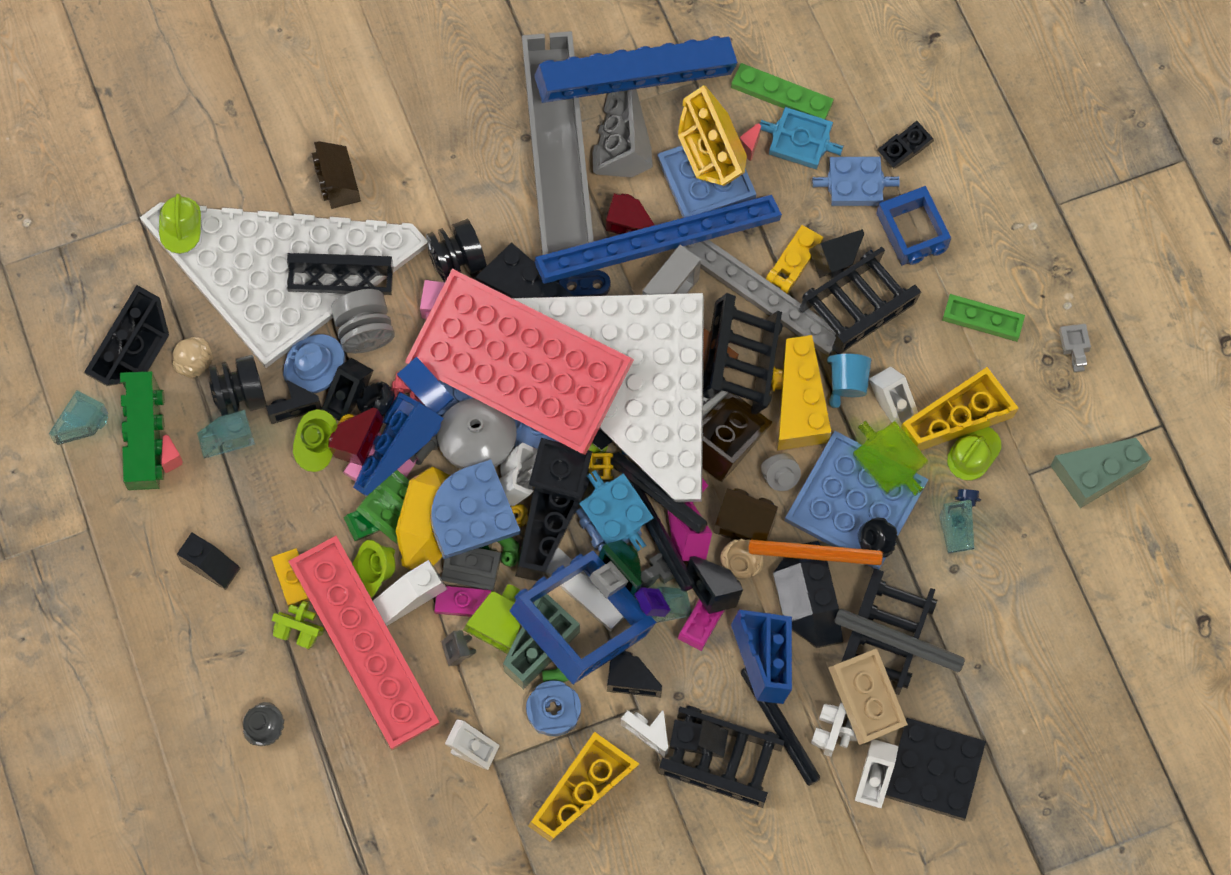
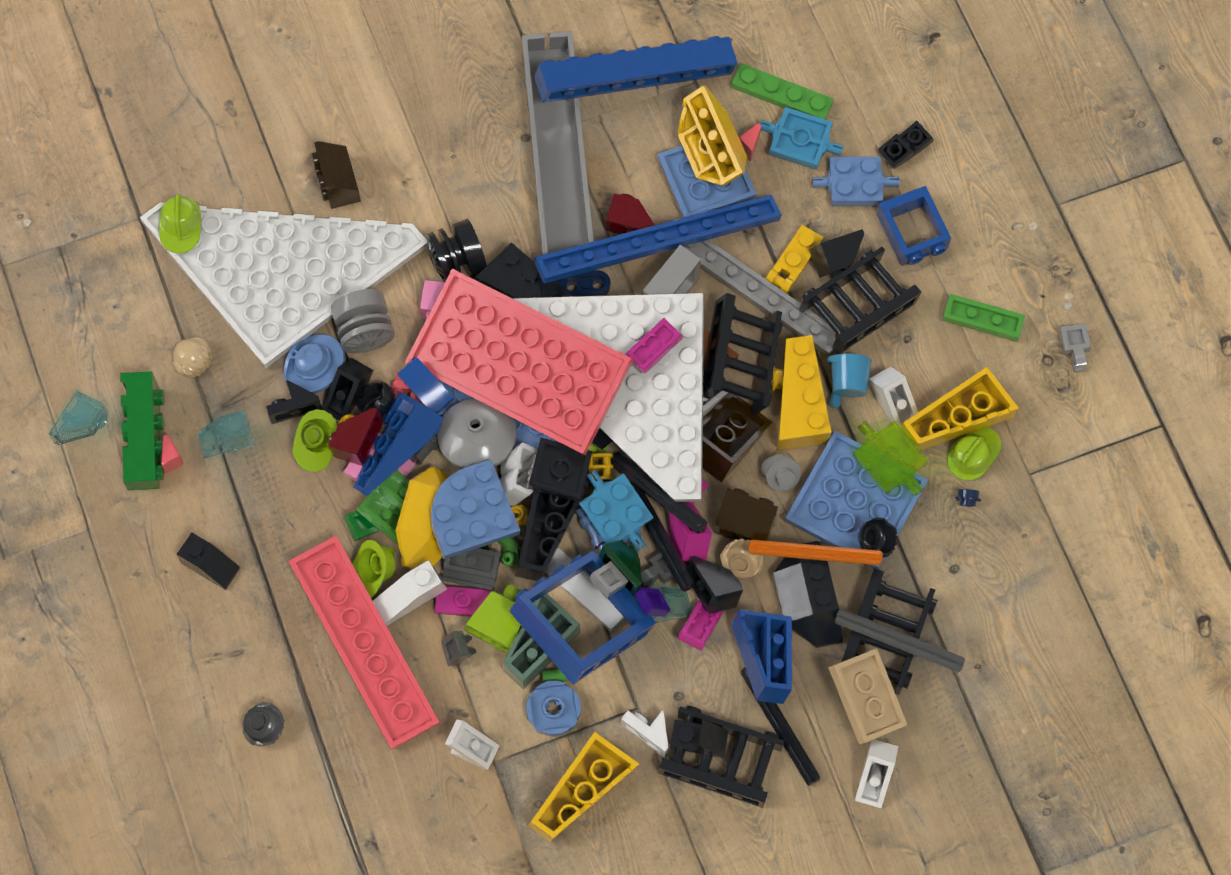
(132, 339): black wedge -> none
(237, 386): black wheel -> none
(289, 582): yellow plate -> none
(308, 630): lime hips -> none
(335, 265): black fence -> none
(624, 139): light grey wedge -> none
(632, 677): black slope -> none
(654, 345): none -> dark pink plate
(827, 740): white hips -> none
(935, 769): black plate -> none
(957, 526): clear light blue slope -> none
(1100, 468): sand green wedge -> none

